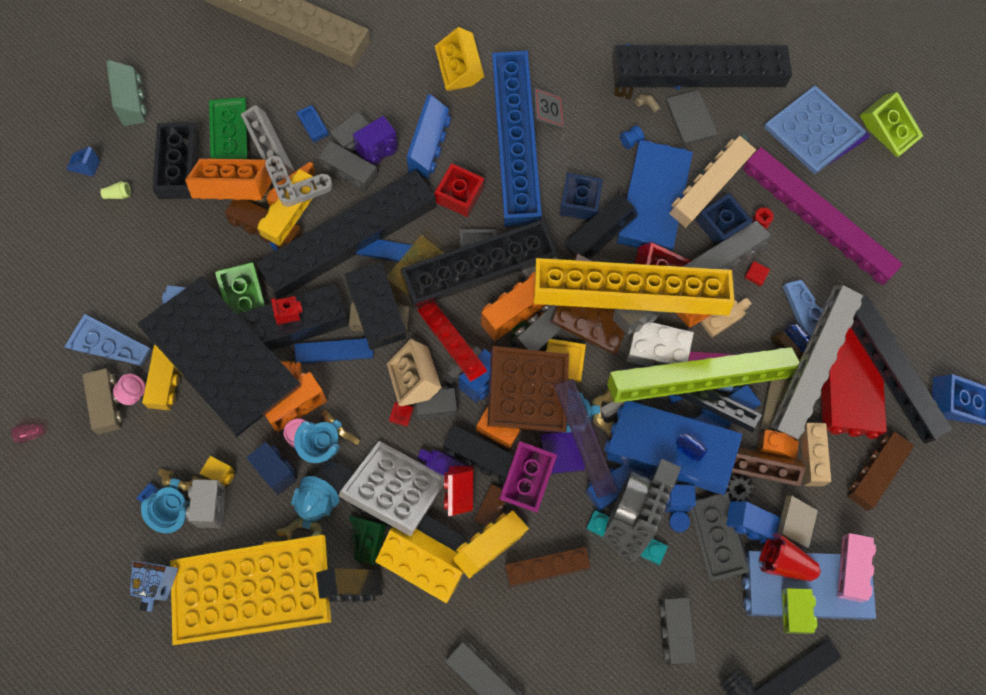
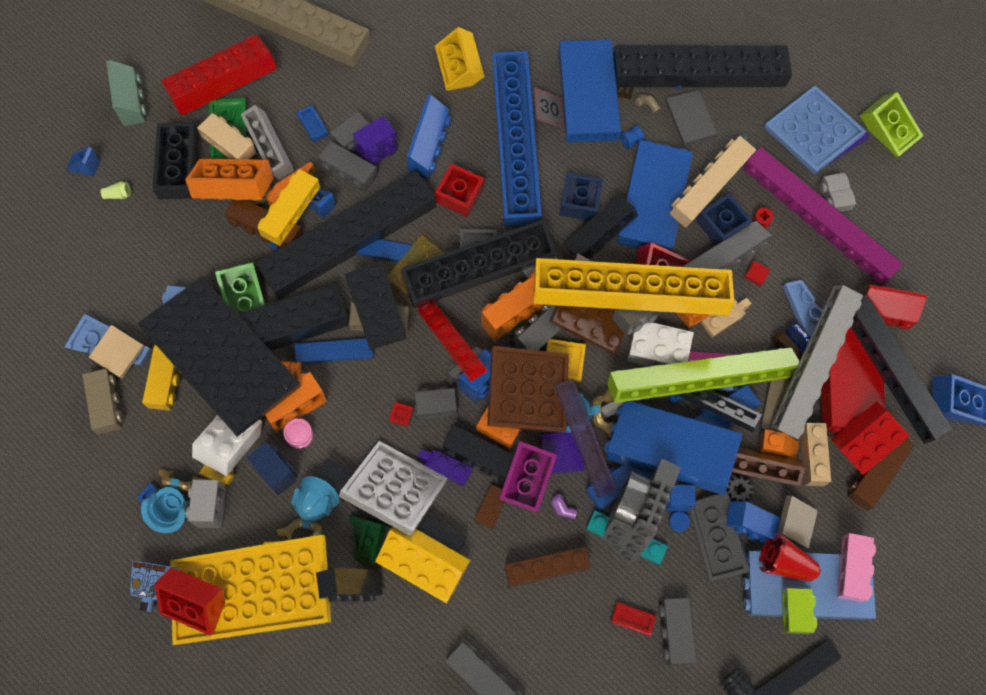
(24, 433): clear pink cone -> none
(116, 351): none -> tan tile
(129, 389): bright pink wheel -> none
(189, 600): none -> red slope
(219, 74): none -> red brick
(221, 448): none -> white brick
(226, 138): none -> tan brick
(286, 310): red brick -> none
(294, 189): light grey beam -> none
(319, 441): dark azure helmet -> none
(322, 203): none -> blue slope
(413, 374): tan slope -> none
(460, 490): red slope -> none
(490, 544): yellow brick -> none
(561, 508): none -> medium lavender arm
(589, 91): none -> blue brick
(633, 619): none -> red tile
(691, 447): clear blue brick -> none
(837, 191): none -> light grey brick
(870, 437): none -> red brick
(896, 306): none -> slope

